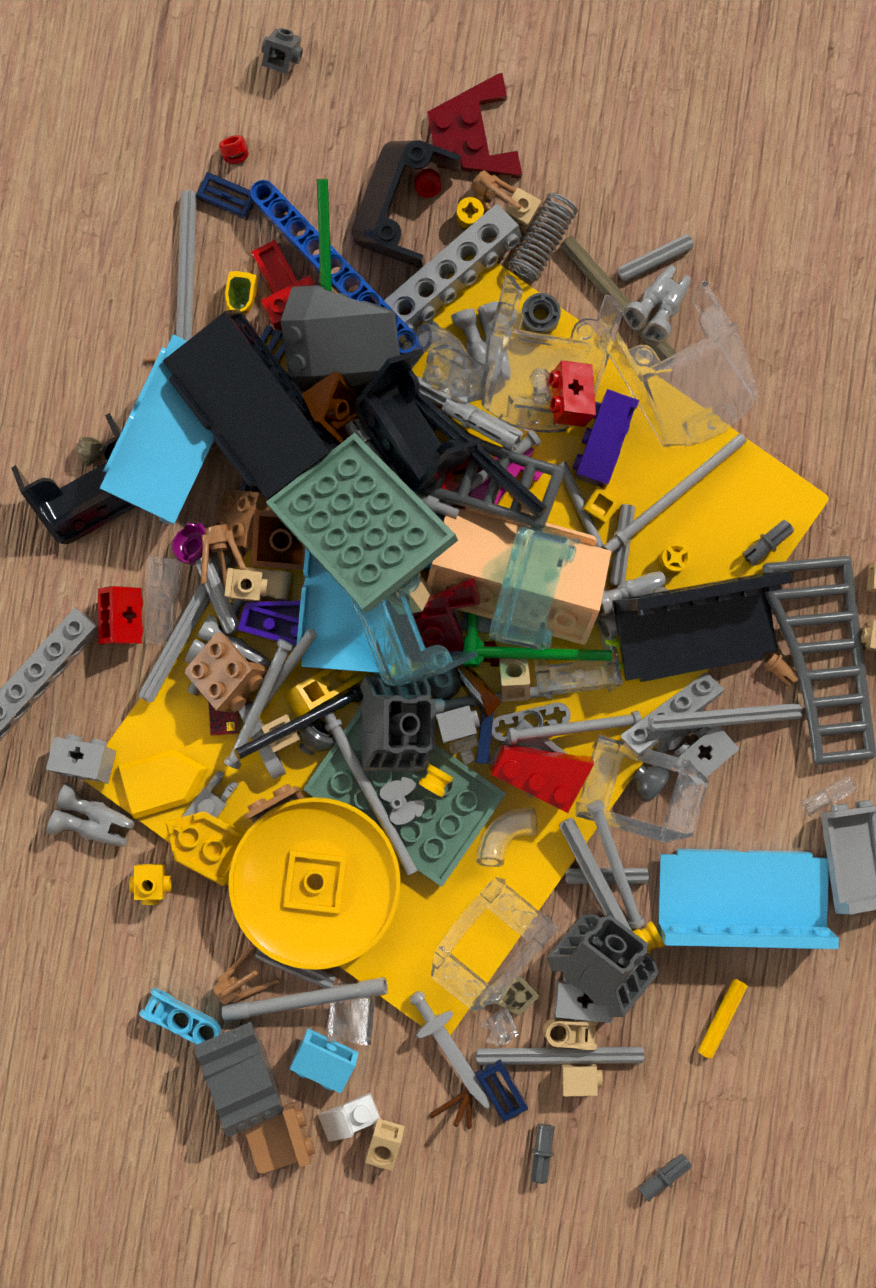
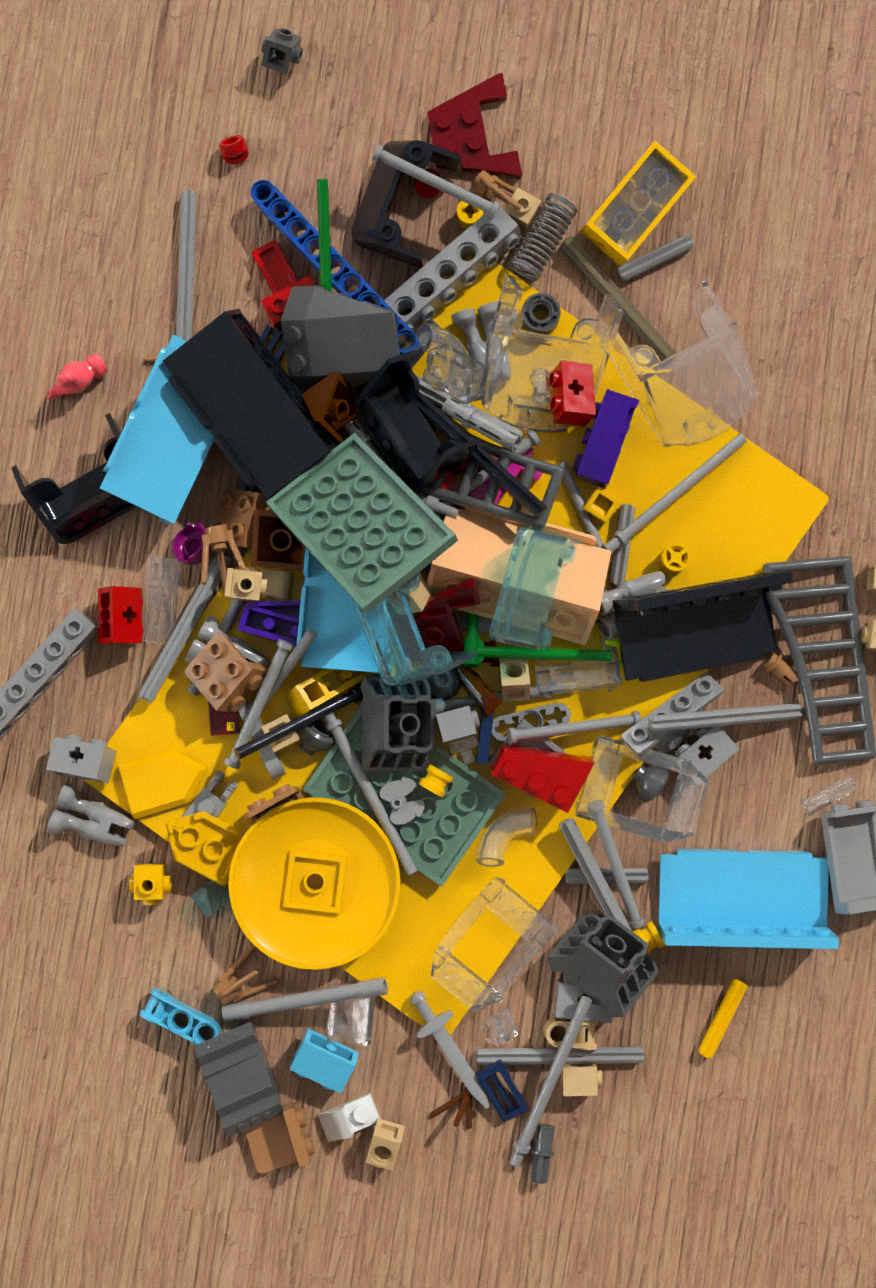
(78, 376): none -> coral animal
(89, 449): dark tan plate -> none
(211, 898): none -> clear light blue slope
(221, 604): light grey axle -> none
(240, 291): rock -> none
(247, 205): dark blue tile -> none
(319, 977): light grey axle -> none
(435, 181): none -> light grey bar
(519, 996): dark tan piece -> none
(522, 1144): none -> light grey bar
(637, 204): none -> clear brick
(664, 294): light grey piece -> none
(665, 1177): dark grey axle -> none
(768, 542): dark grey axle -> none

